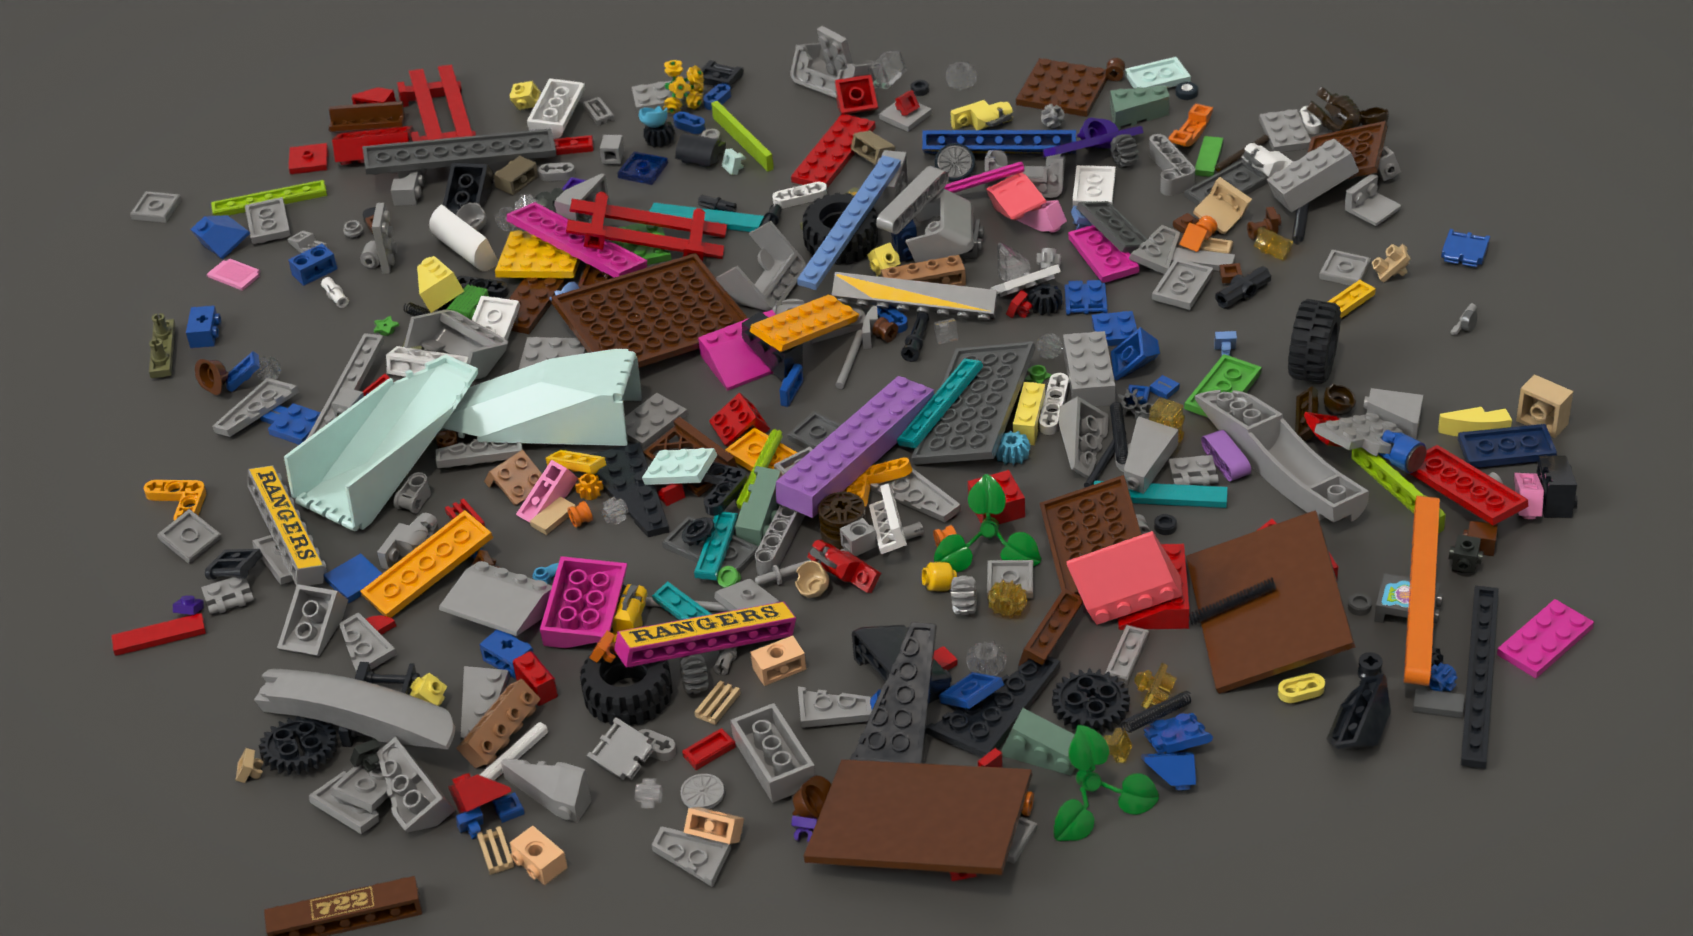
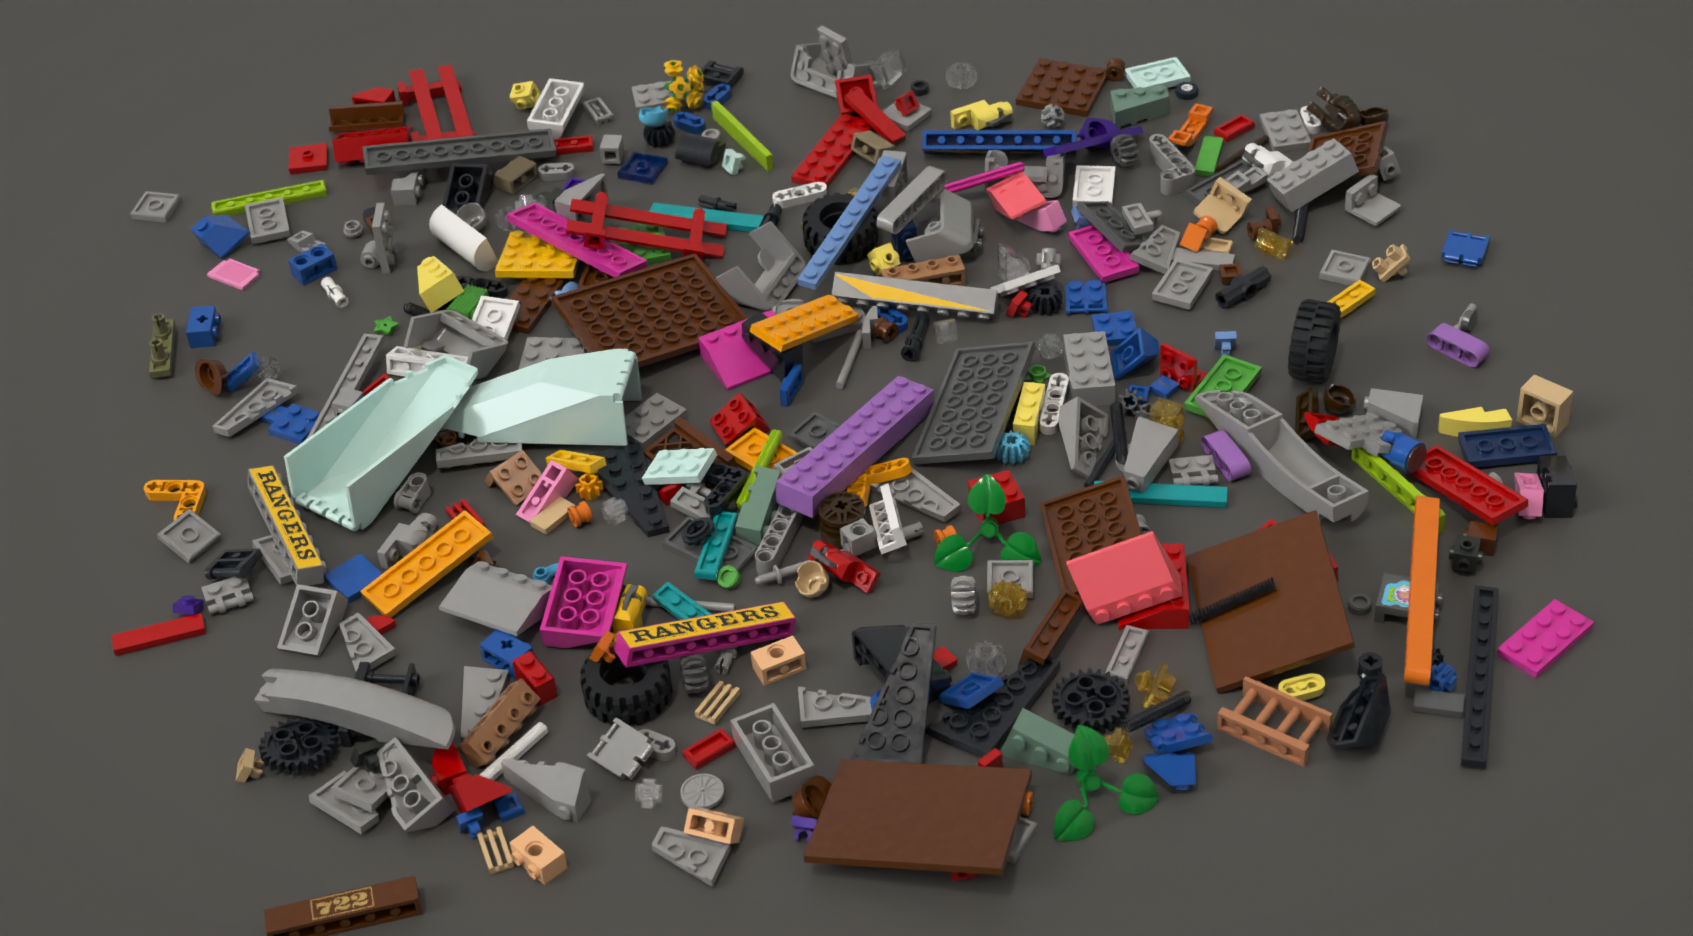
(428, 689): light yellow brick -> none
(446, 766): none -> red slope
(690, 501): none -> light grey plate
(744, 595): light grey plate -> none
(875, 117): none -> red tile
(938, 576): yellow head -> none
(939, 403): teal tile -> none
(956, 160): dark grey wheel -> none
(1140, 220): none -> light grey plate
(1165, 524): black tile -> none
(1180, 367): none -> red bracket
(1182, 222): reddish brown plate -> none
(1234, 128): none -> red tile
(1247, 180): none -> light grey slope
(1269, 739): none -> nougat fence
(1458, 345): none -> medium lavender beam

